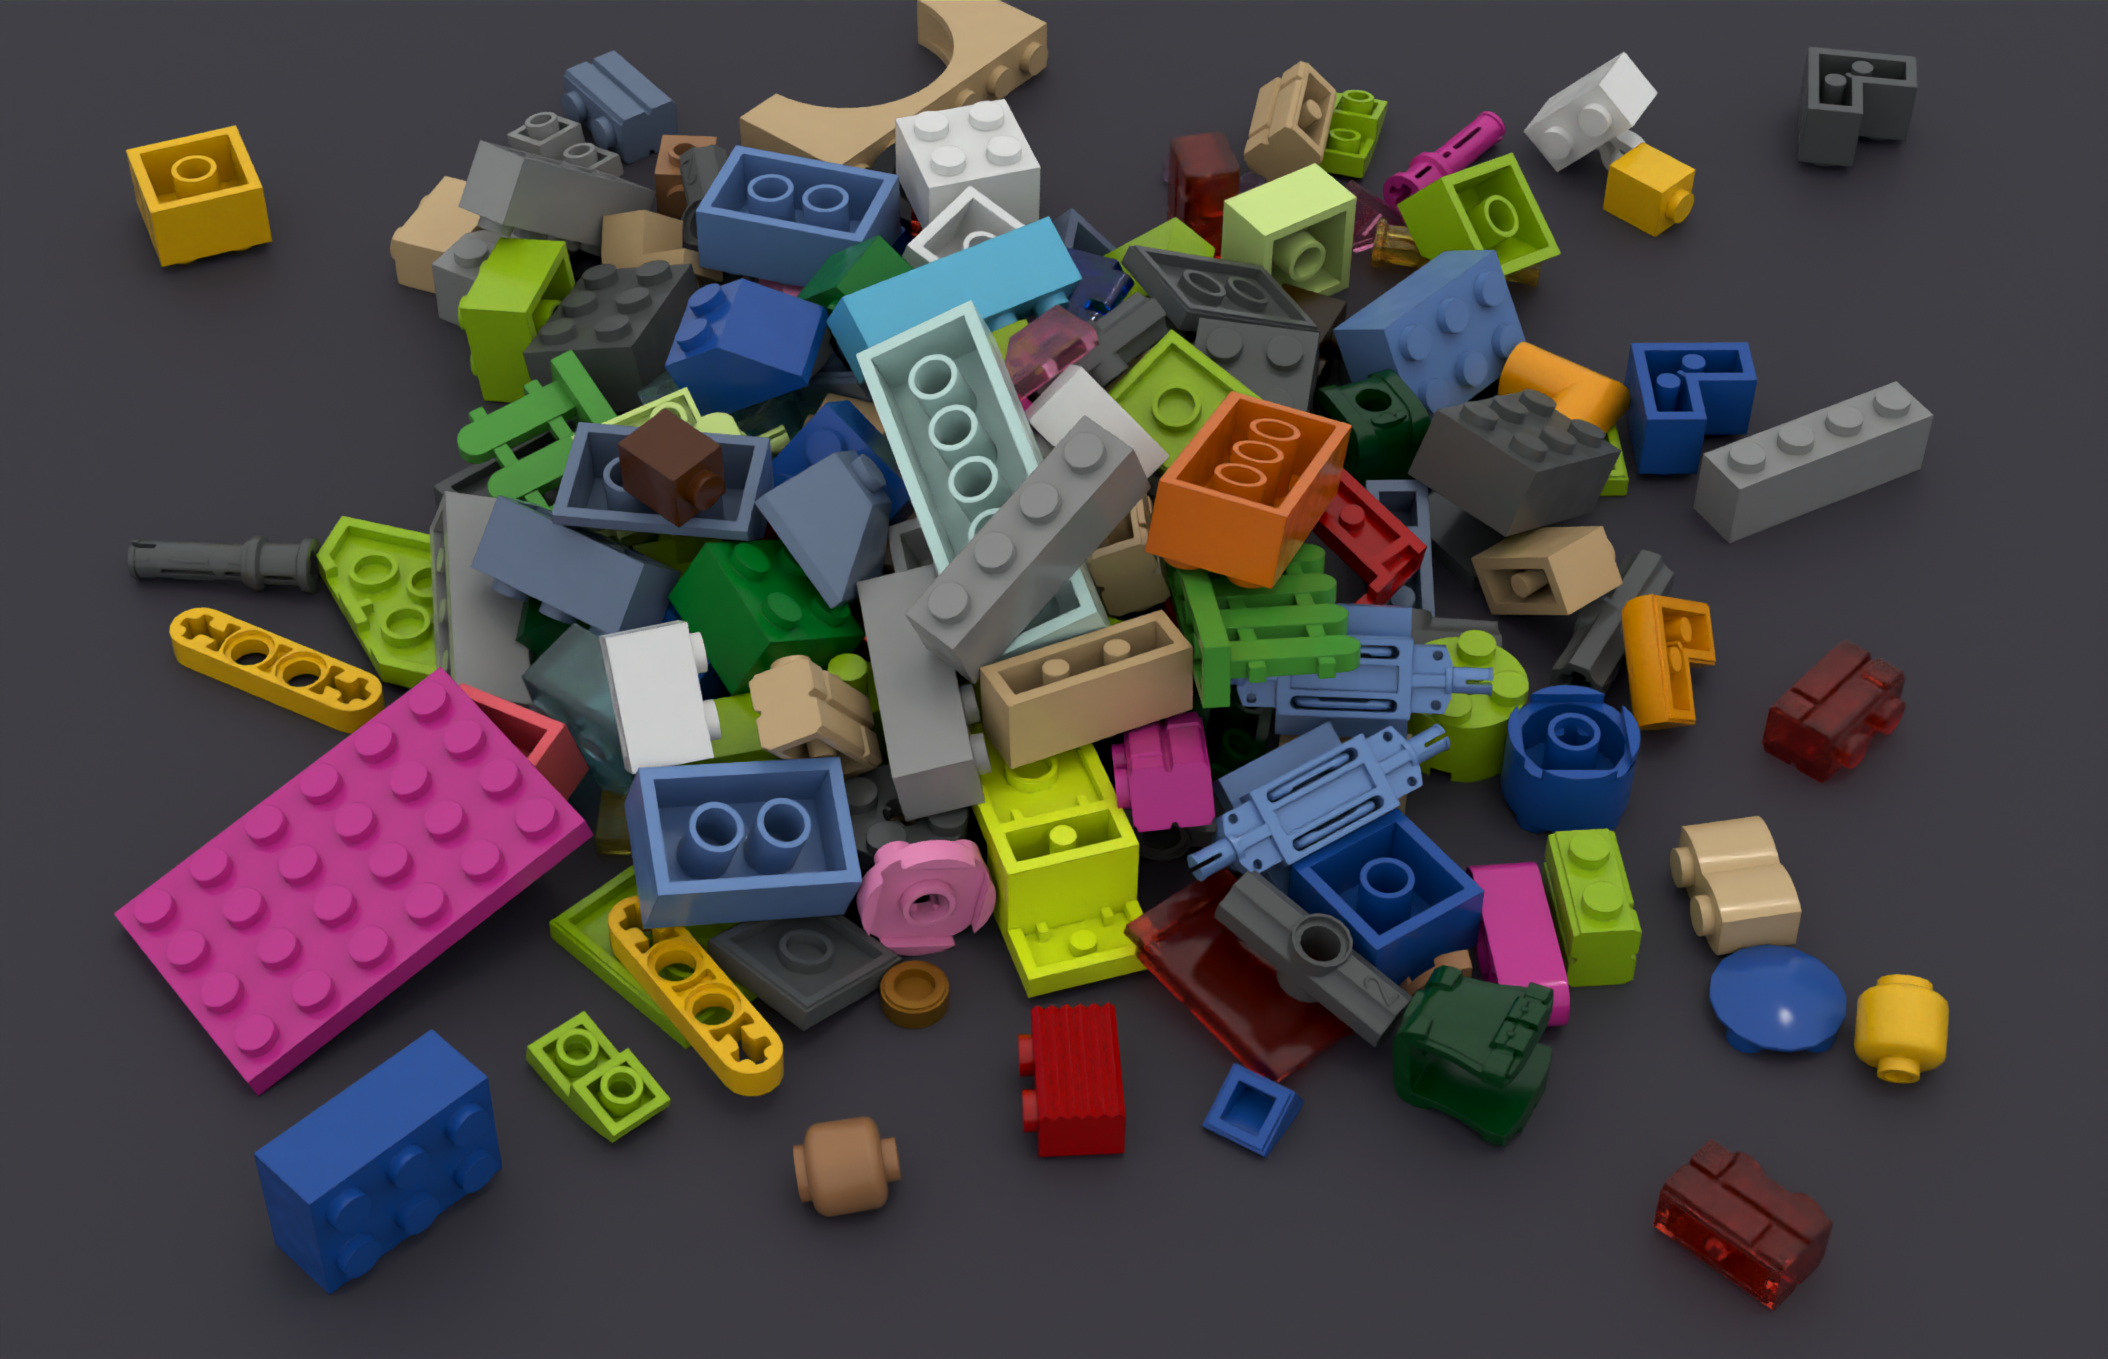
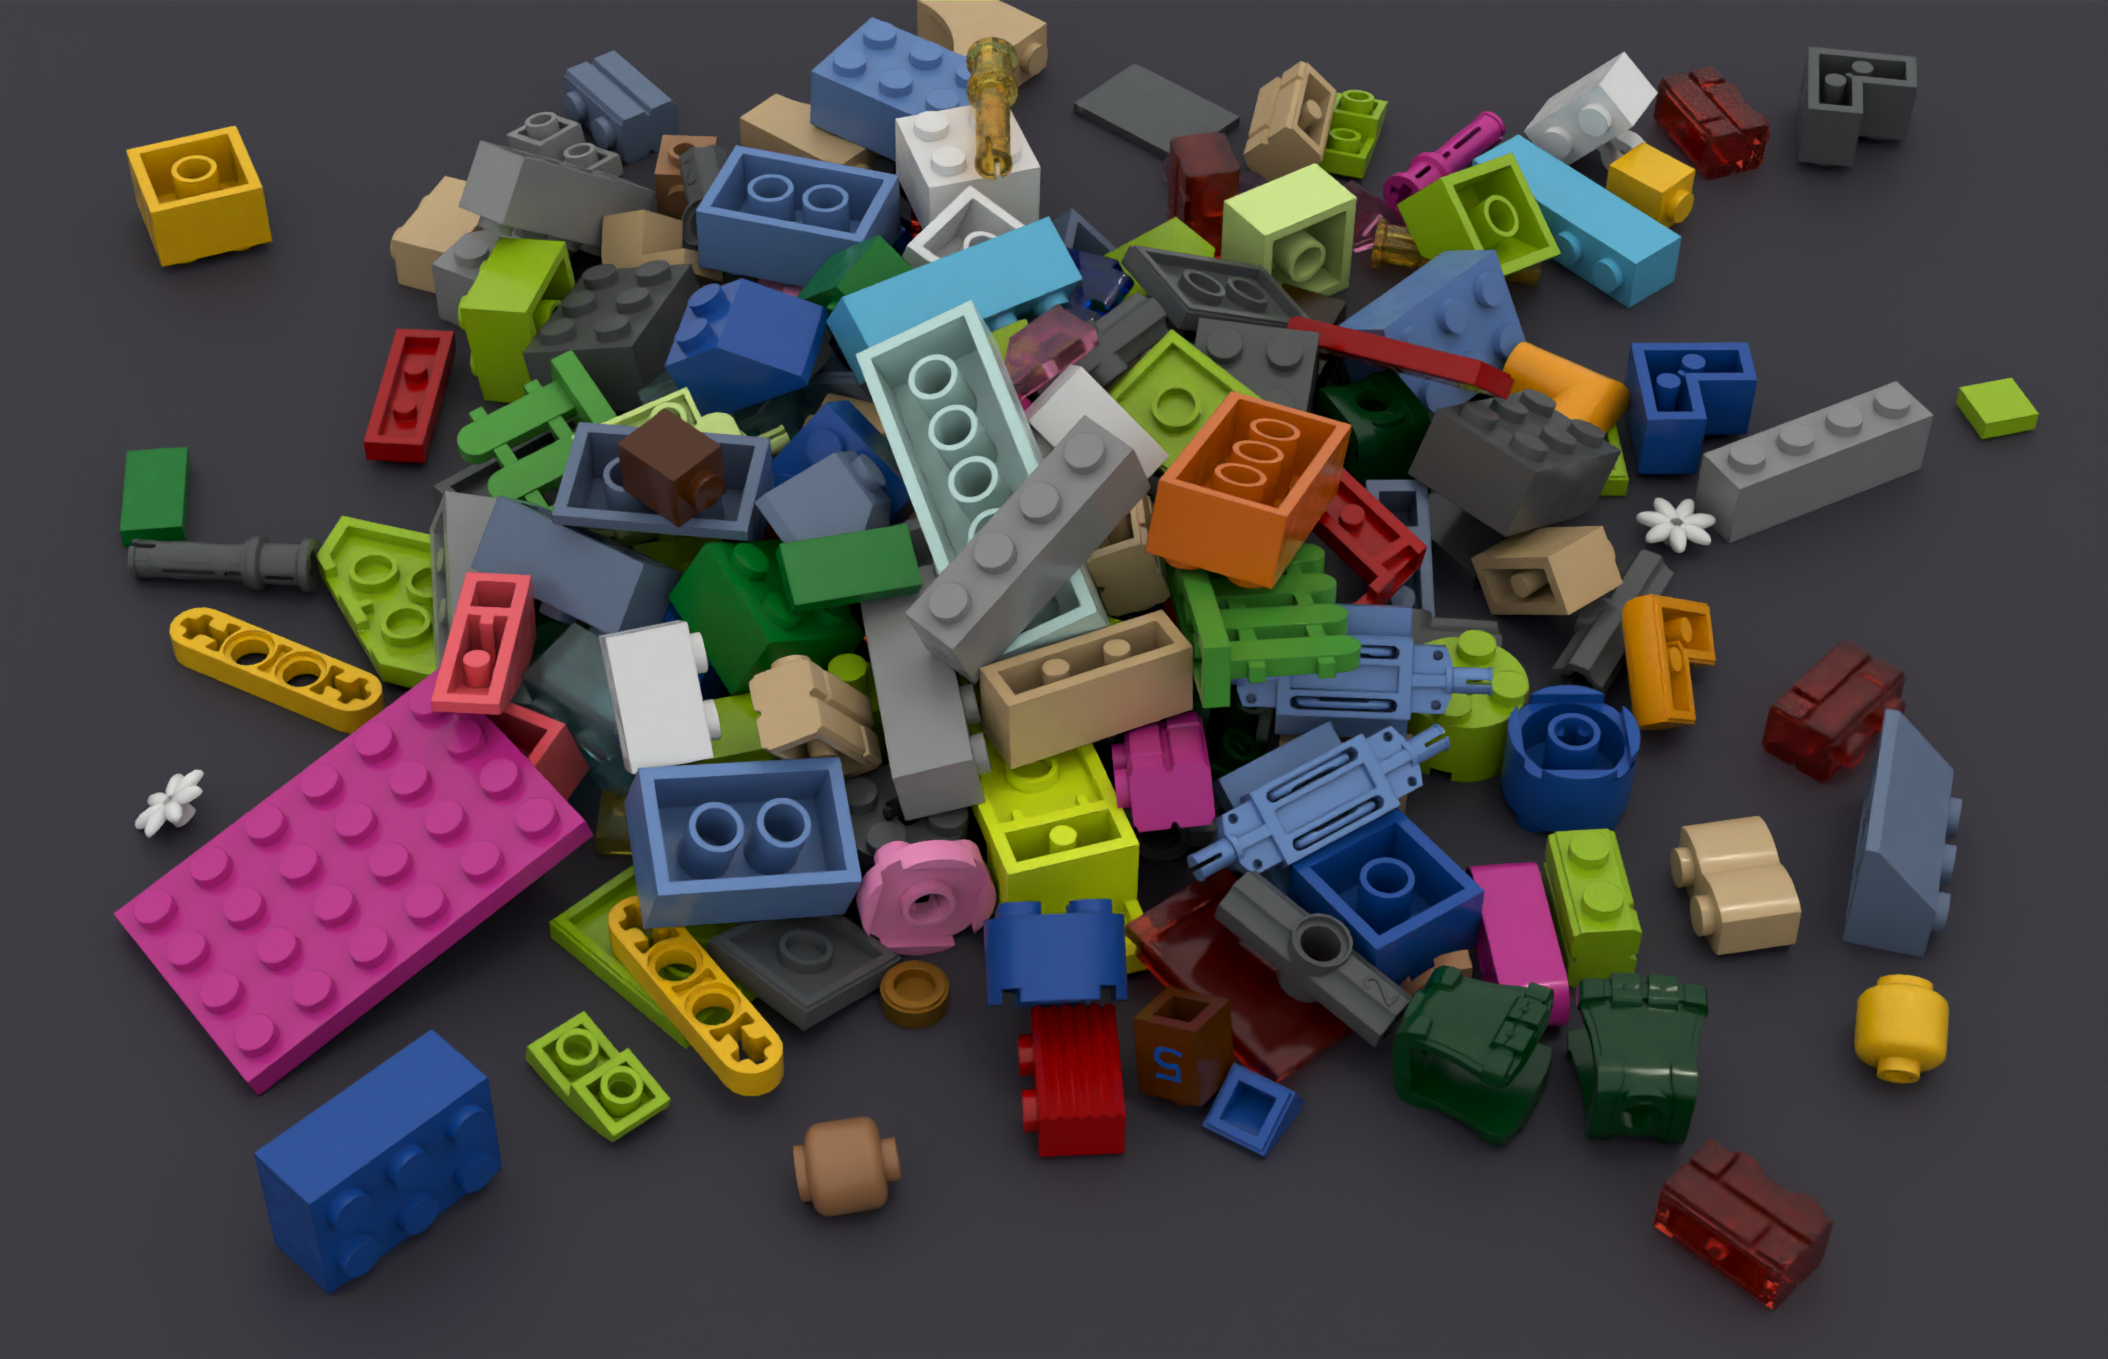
(155, 495): none -> green tile
(172, 805): none -> white plant
(410, 396): none -> red plate
(487, 644): none -> coral slope
(848, 568): none -> green tile
(884, 77): none -> medium blue brick
(992, 93): none -> clear yellow pin
(1055, 955): none -> blue brick
(1152, 110): none -> dark grey piece
(1183, 1046): none -> reddish brown brick
(1407, 358): none -> red tile
(1594, 229): none -> medium azure brick
(1638, 1055): none -> dark green piece
(1676, 525): none -> white plant
(1711, 122): none -> clear red brick
(1777, 1000): blue dish -> none
(1903, 844): none -> sand blue slope
(1997, 408): none -> lime tile

